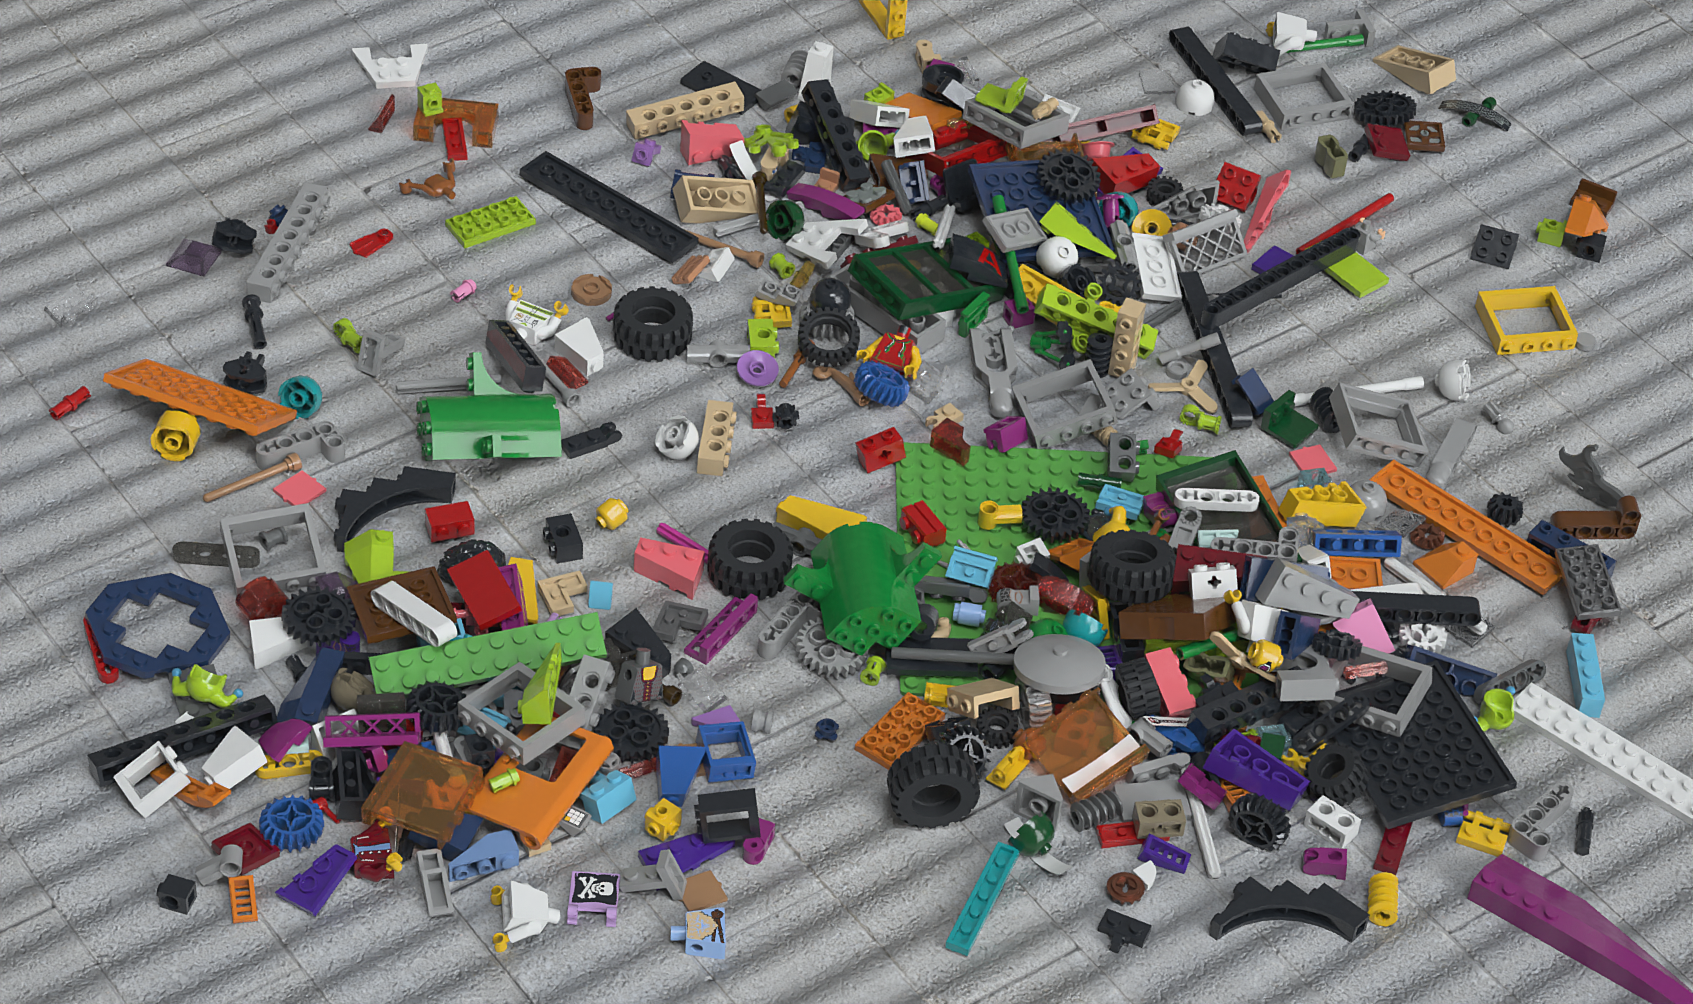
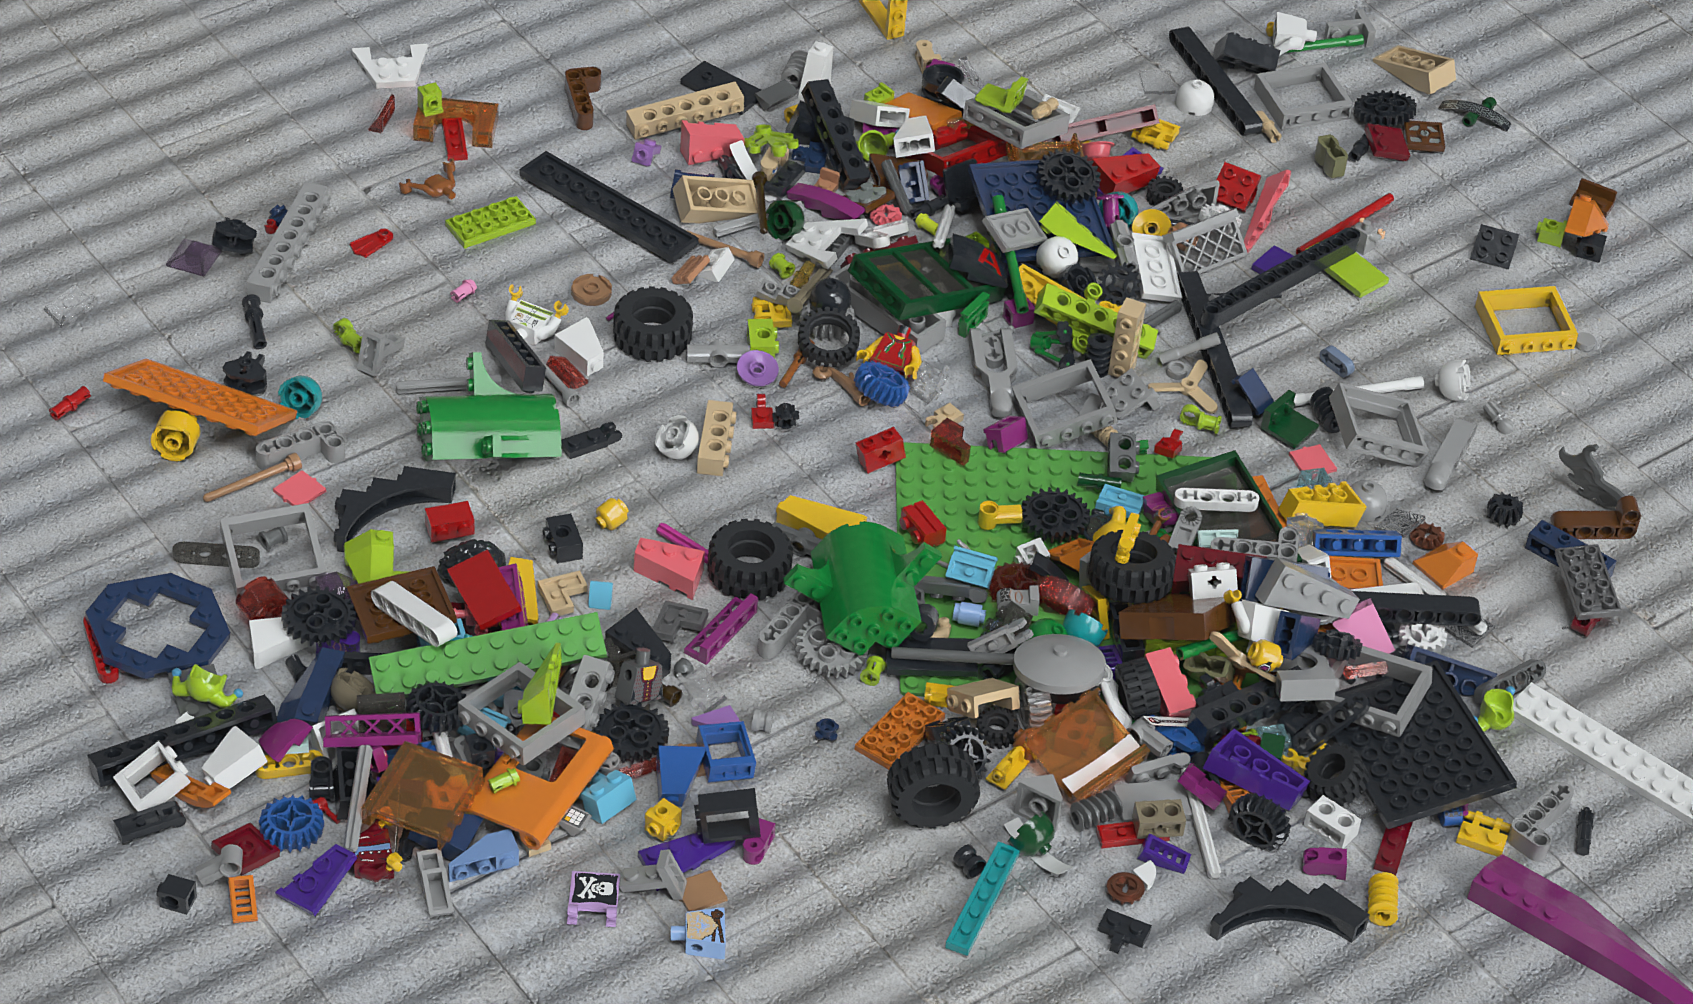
(149, 821): none -> black plate
(358, 798): none -> light grey axle
(523, 912): white torso -> none
(796, 303): none -> dark tan axle
(969, 860): none -> black wheel
(1128, 538): none -> yellow hinge
(1337, 361): none -> sand blue beam
(1470, 526): orange plate -> none
(1585, 674): medium azure brick -> none

